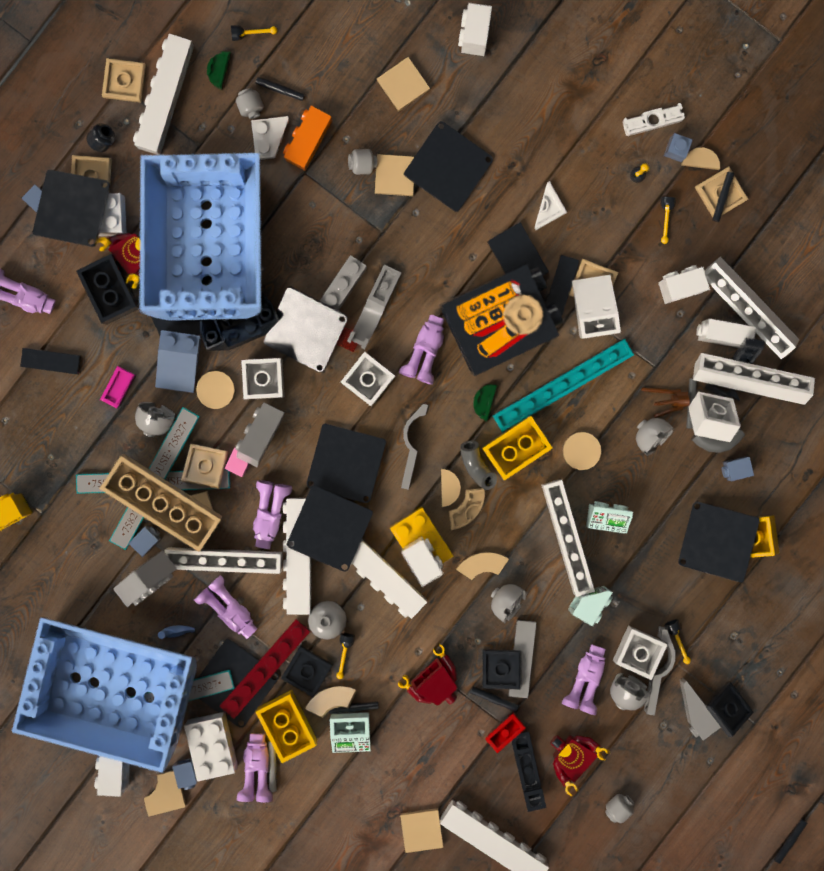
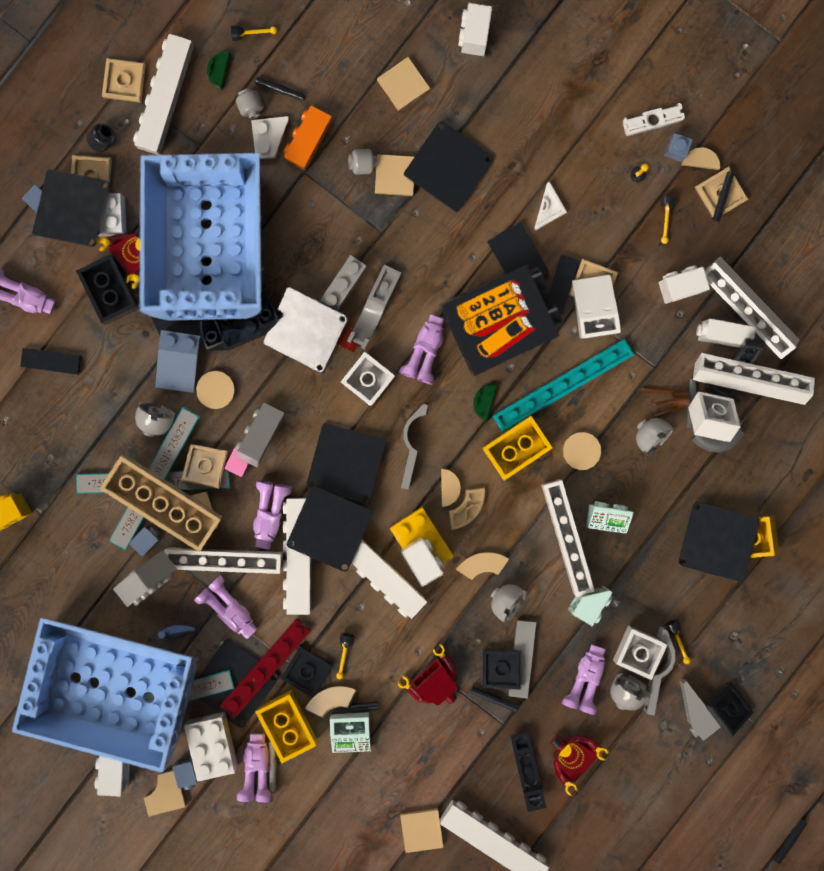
(117, 387): dark pink tile -> none
(263, 378): white brick -> none
(327, 620): light grey cylinder -> none
(475, 465): dark grey cylinder -> none
(505, 733): red slope -> none
(523, 314): tan tile -> none
(619, 808): light grey head -> none
(737, 468): sand blue brick -> none

